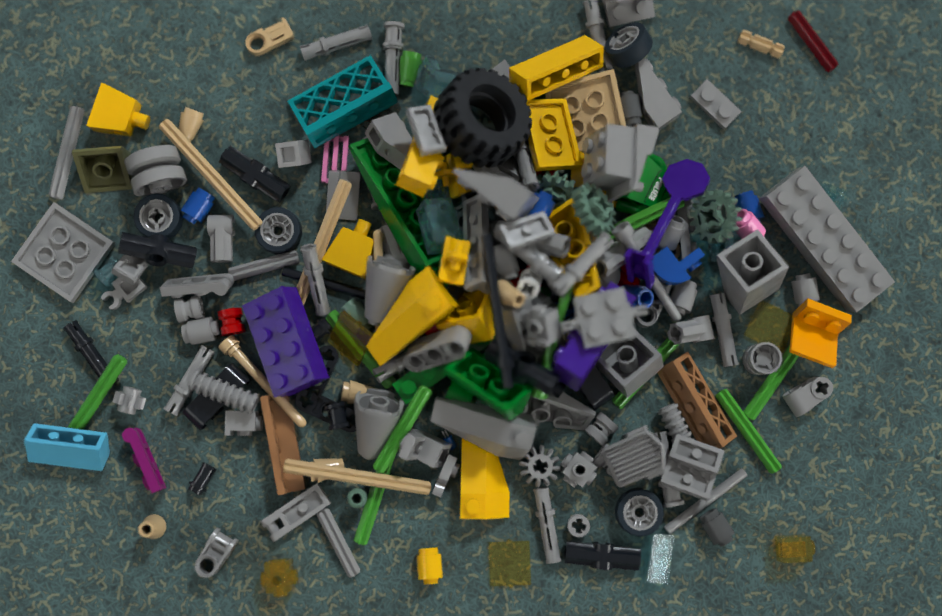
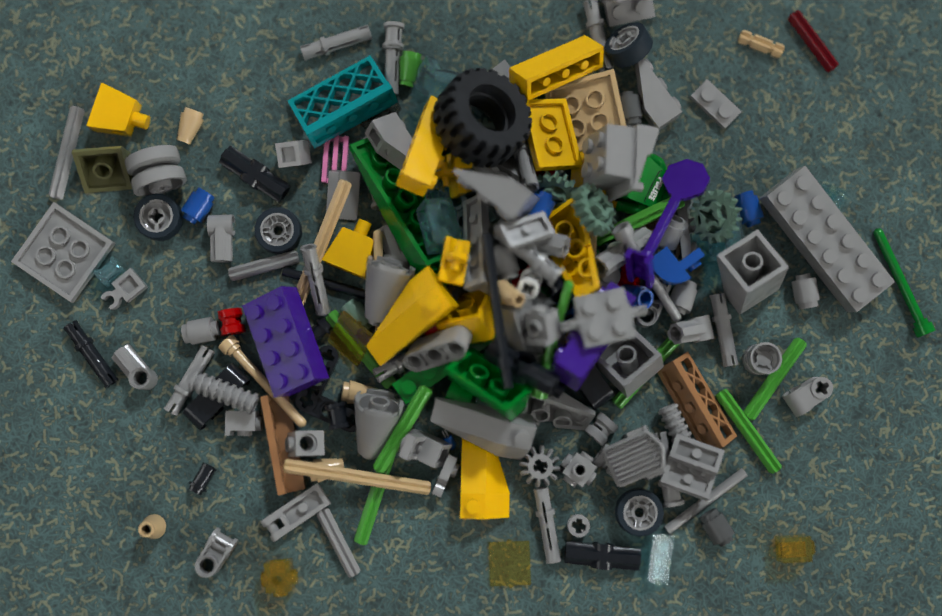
(67, 447): medium azure brick -> none
(98, 392): bright green axle -> none
(129, 268): light grey plate -> none
(129, 400): light grey gear -> none
(134, 367): none -> light grey piece
(144, 459): magenta plate -> none
(157, 250): black piece -> none
(189, 309): light grey wheel -> none
(197, 285): light grey plate -> none
(210, 174): tan axle -> none
(272, 36): tan piece -> none
(315, 443): none -> light grey brick
(350, 498): sand green pin -> none
(425, 130): light grey plate -> none
(429, 565): yellow brick -> none
(575, 271): light grey pin -> none
(748, 224): bright pink brick -> none
(769, 325): clear yellow piece -> none
(816, 332): light orange bracket -> none
(921, 324): none -> green piece

